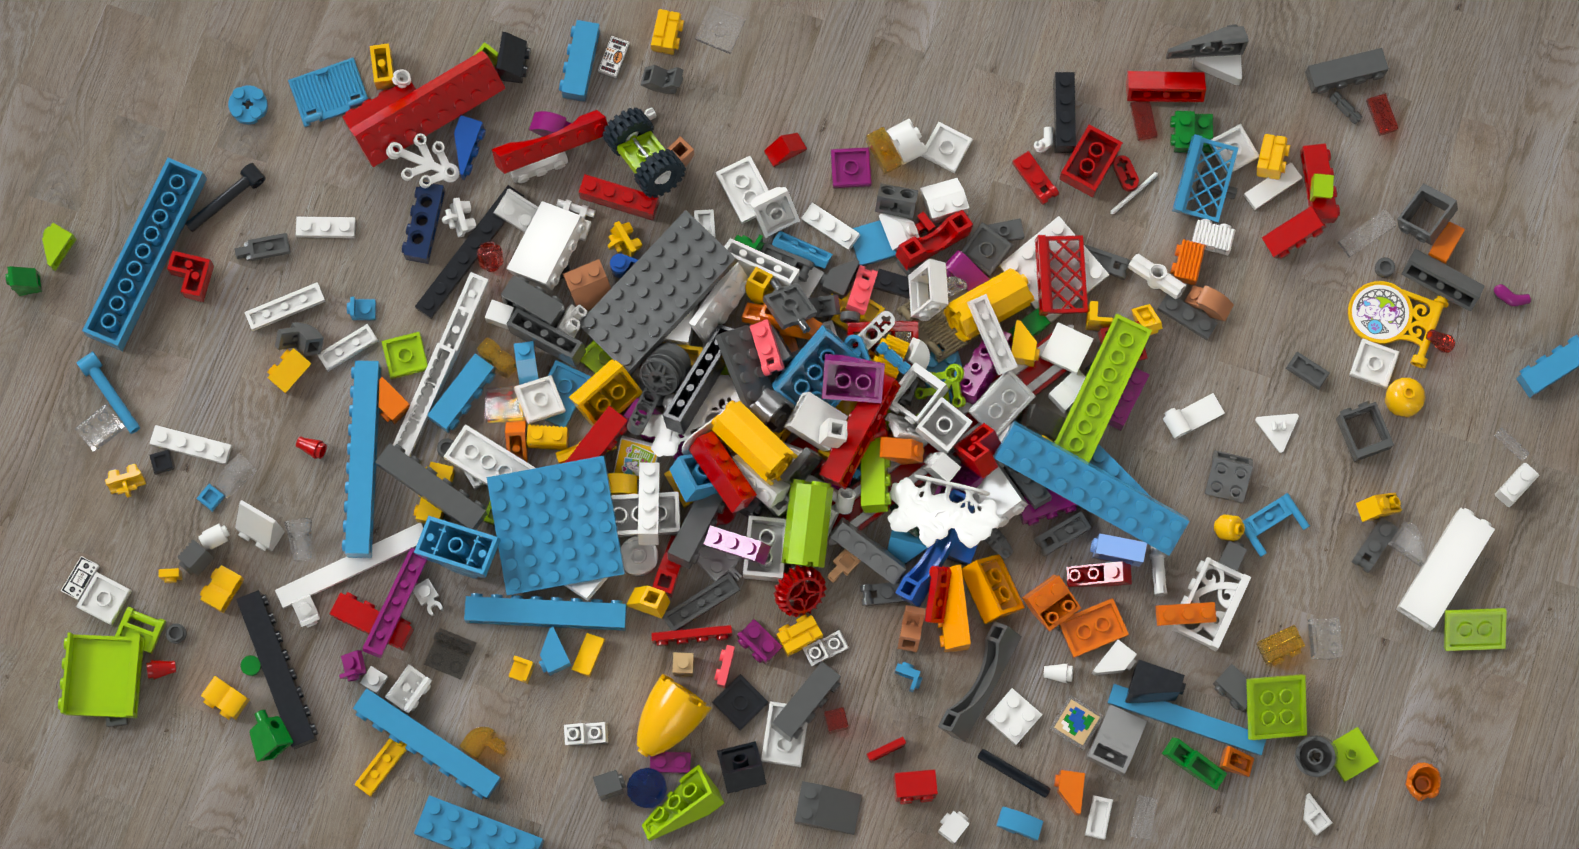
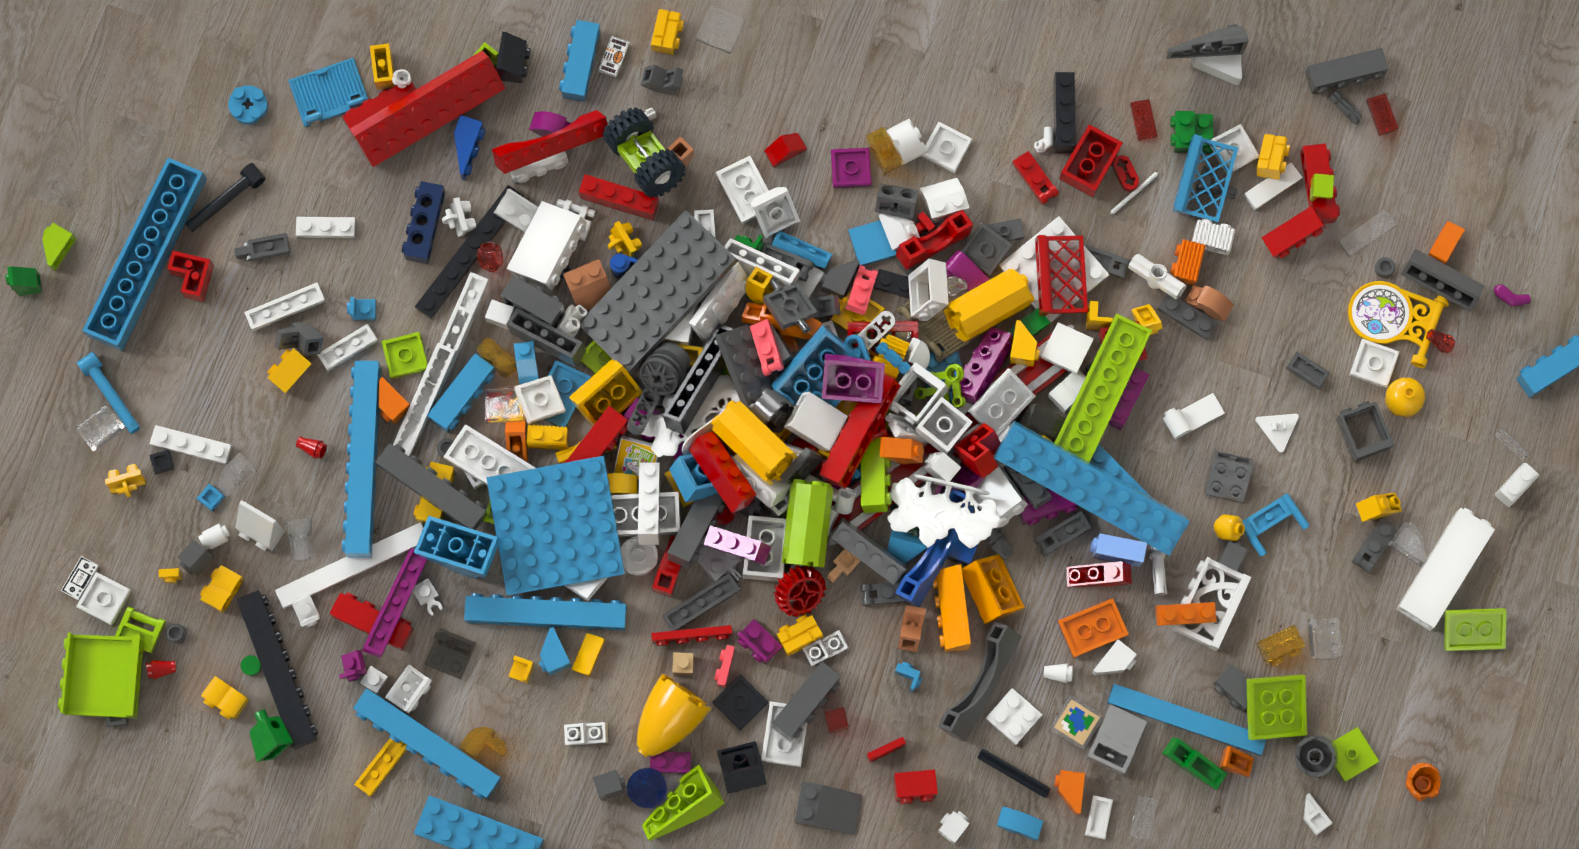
(426, 162): white plant -> none
(649, 601): yellow slope -> none
(830, 226): white plate -> none
(833, 433): white brick -> none
(849, 316): dark grey tile -> none
(938, 594): red plate -> none
(992, 334): white plate -> none
(1051, 602): orange slope -> none
(1154, 684): black slope -> none
(1165, 86): red brick -> none
(1434, 197): dark grey window -> none

